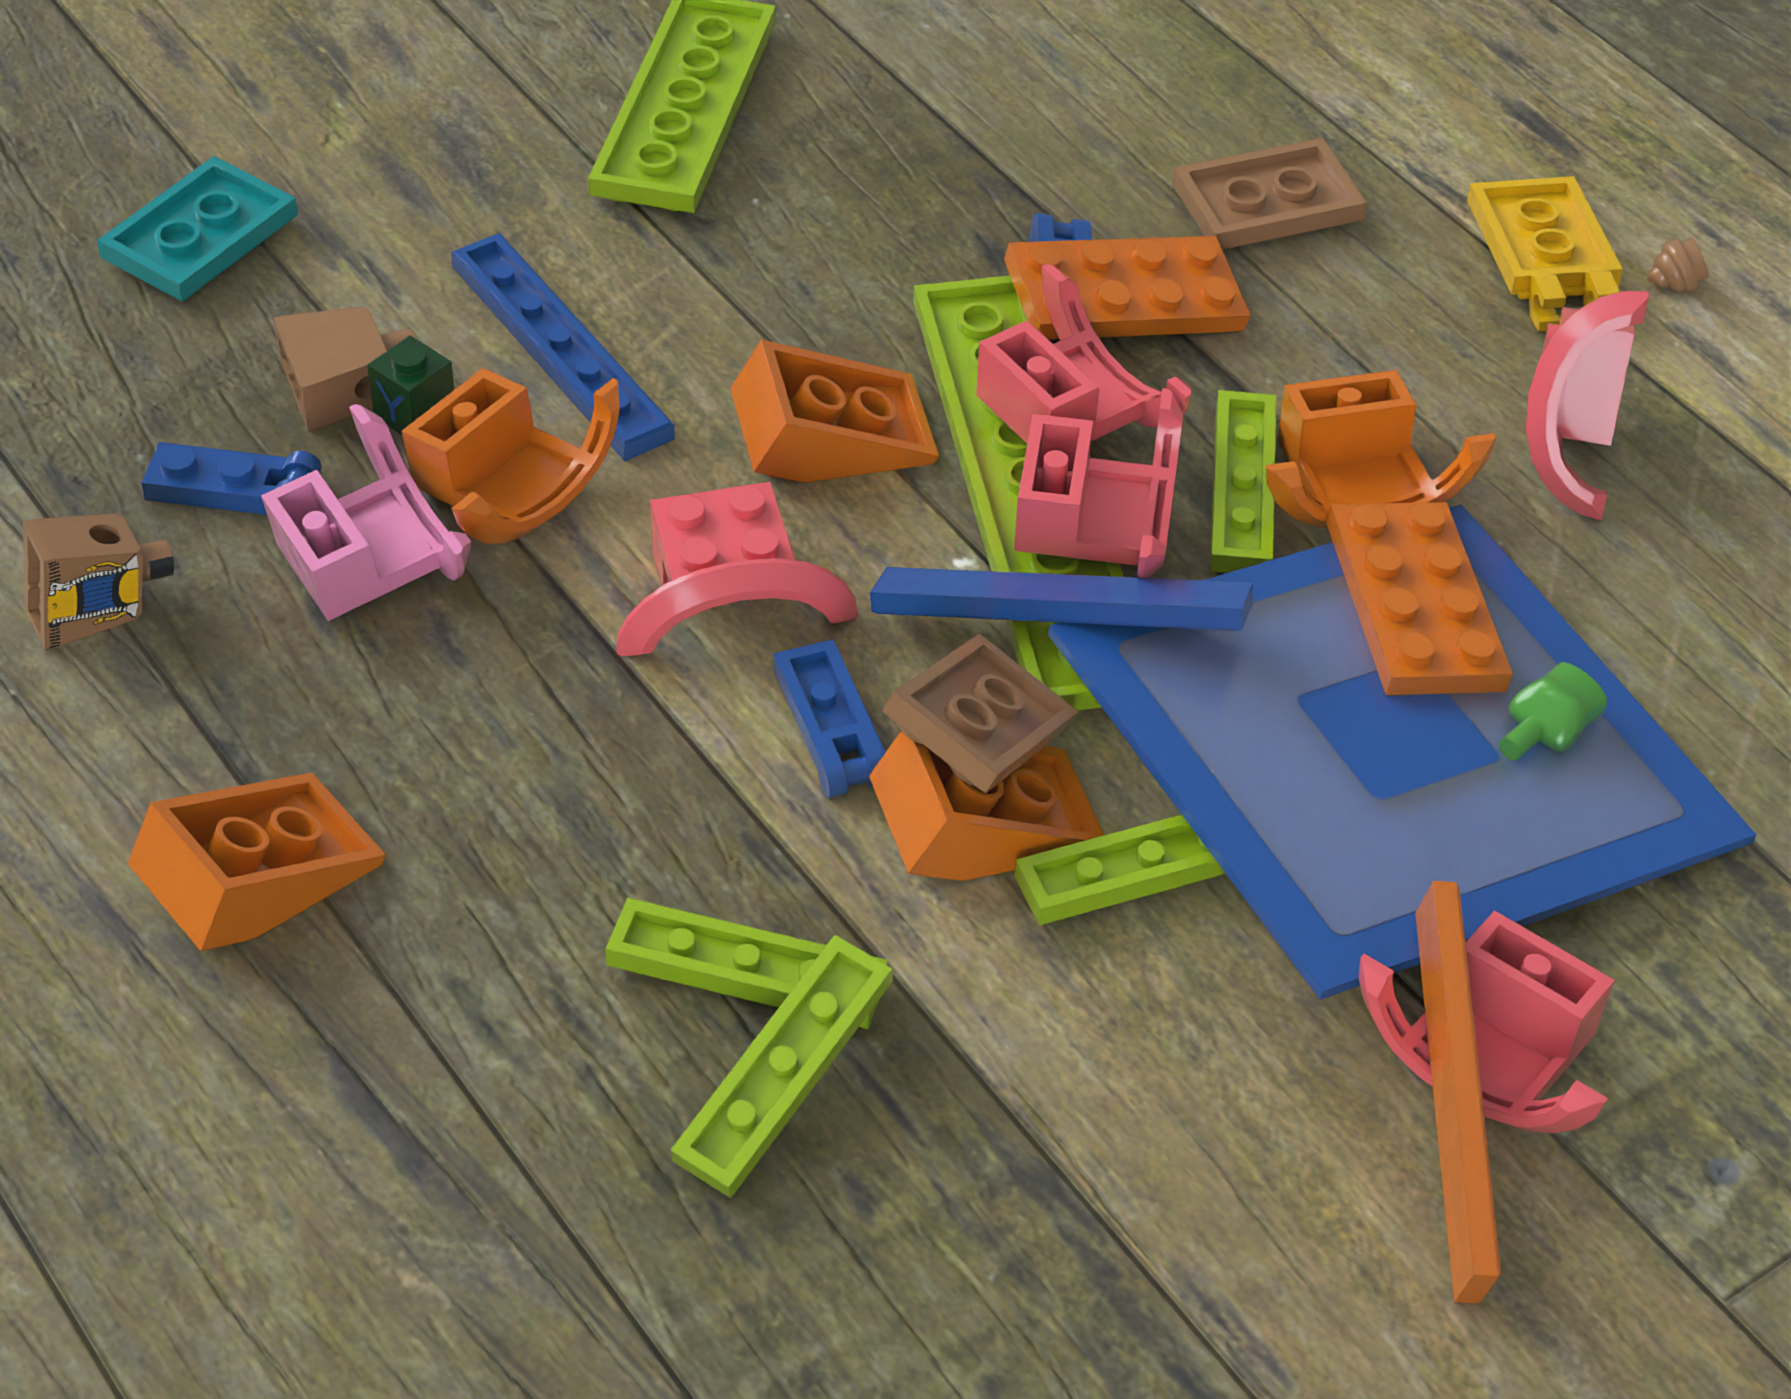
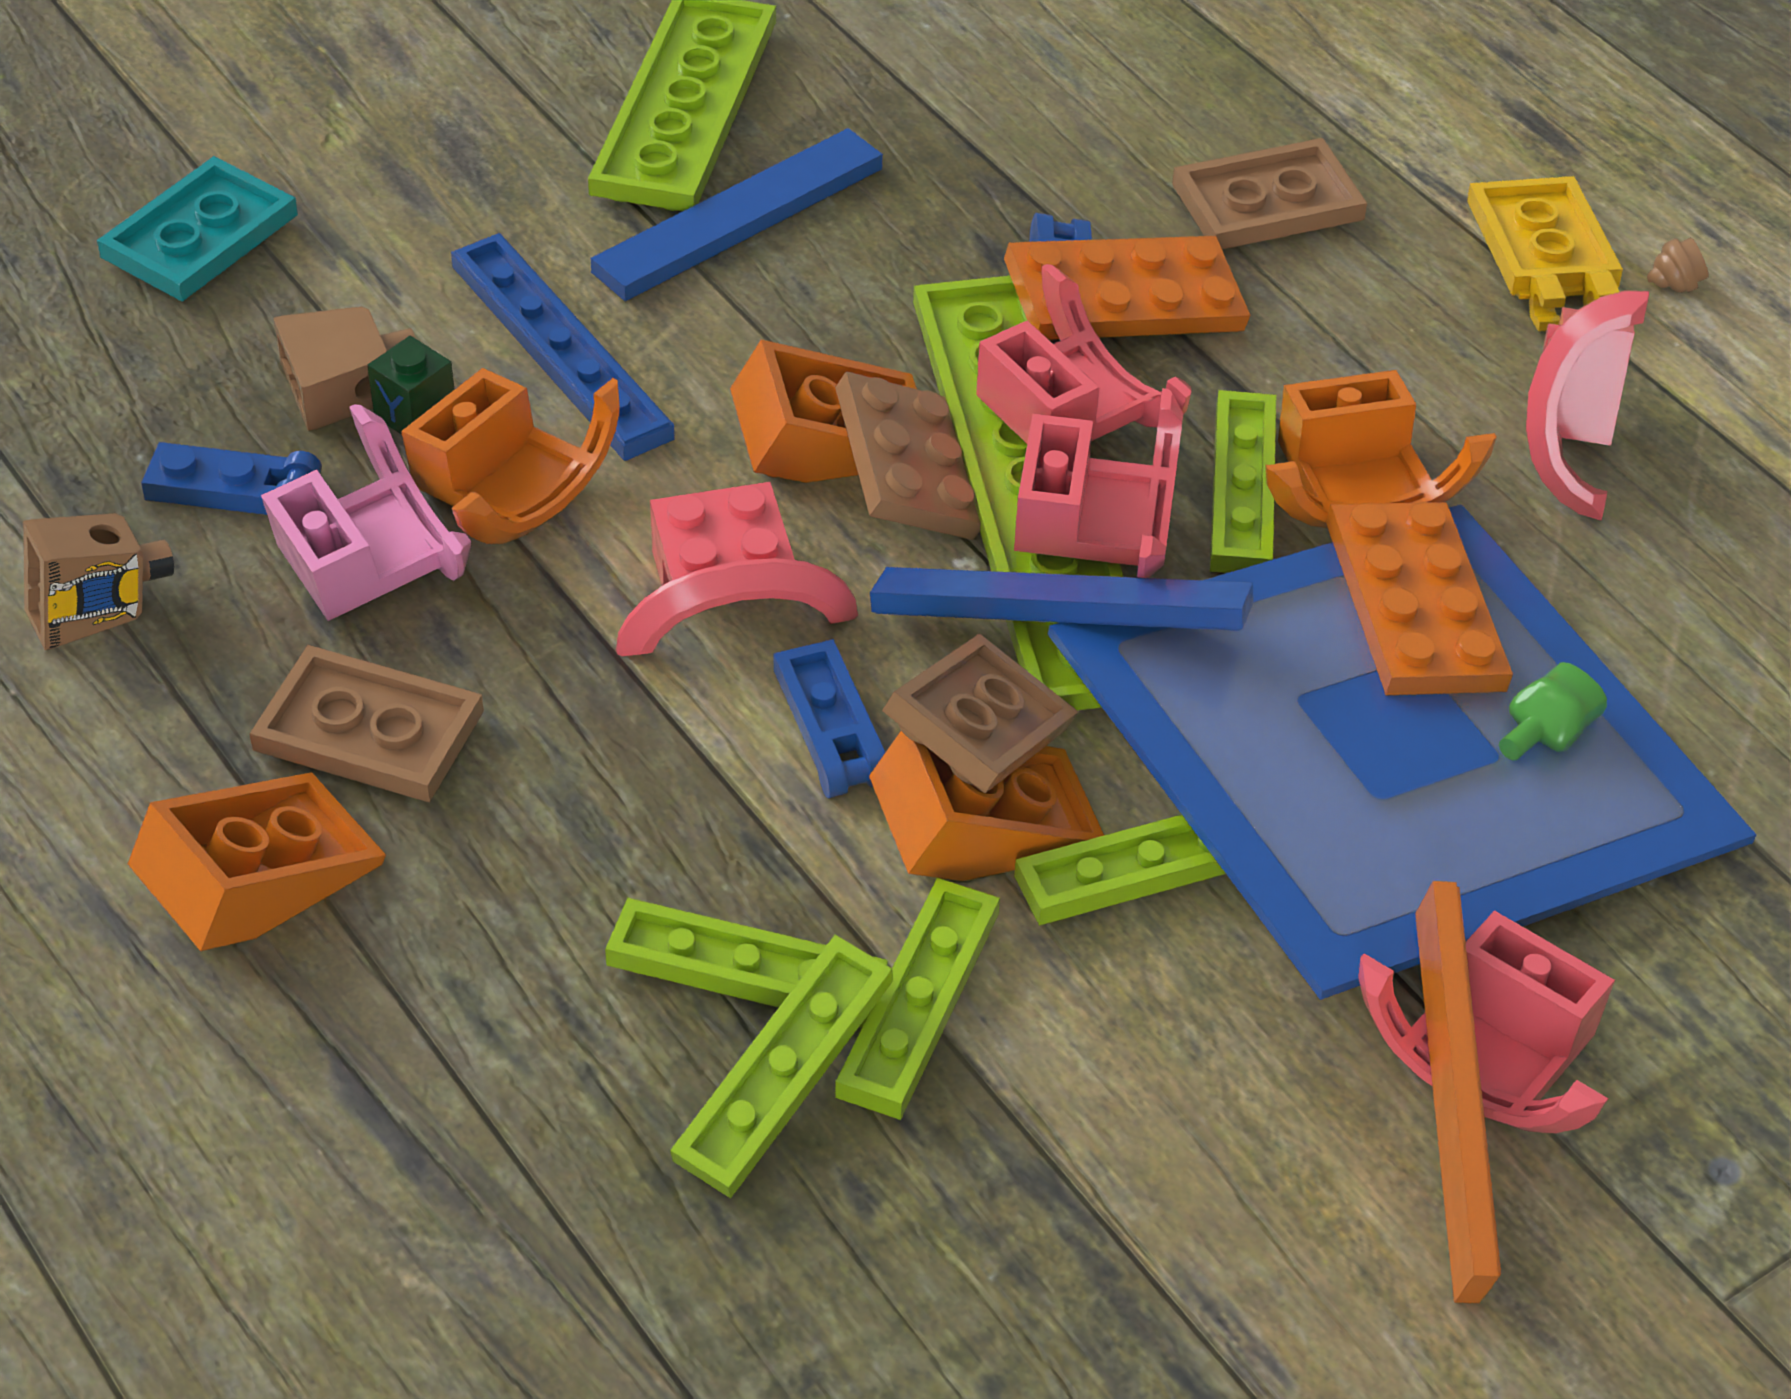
(367, 723): none -> medium nougat plate
(735, 214): none -> blue tile
(907, 456): none -> medium nougat plate
(920, 1000): none -> lime plate

